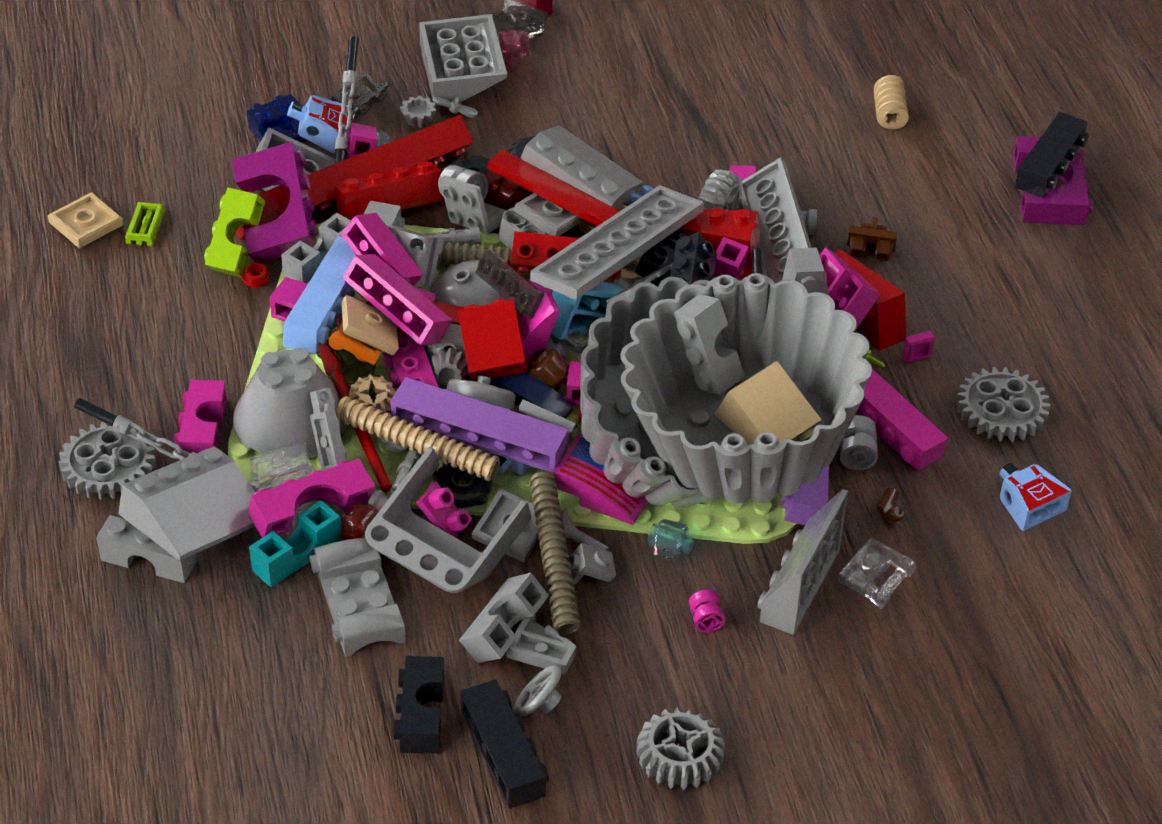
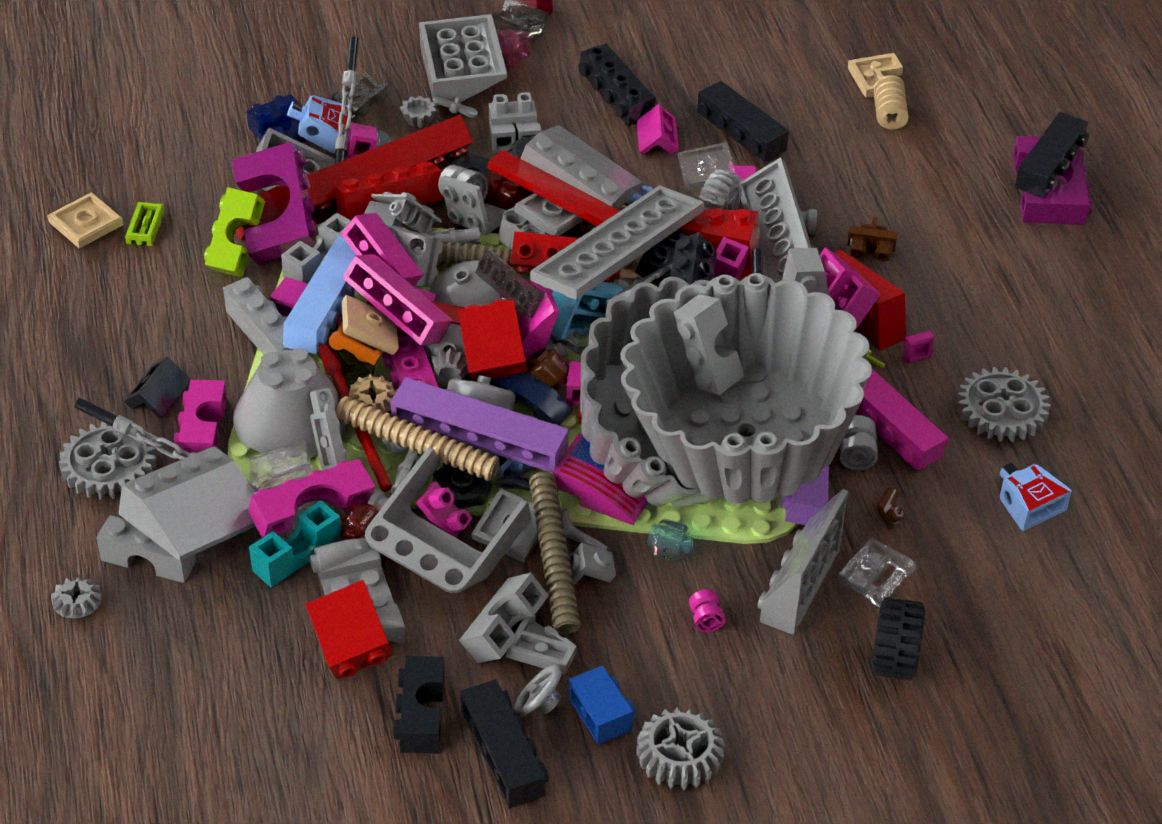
(84, 605): none -> light grey gear
(159, 387): none -> black panel
(255, 275): red plate -> none
(255, 315): none -> light grey brick
(349, 630): none -> red panel
(409, 211): none -> light grey hinge
(512, 120): none -> light grey hips
(513, 481): none -> black piece
(537, 412): light grey tile -> none
(601, 704): none -> blue brick
(616, 83): none -> black brick
(658, 128): none -> dark pink panel
(701, 162): none -> clear plate
(742, 121): none -> black brick
(768, 404): tan slope -> none
(870, 69): none -> tan plate
(898, 638): none -> black tyre

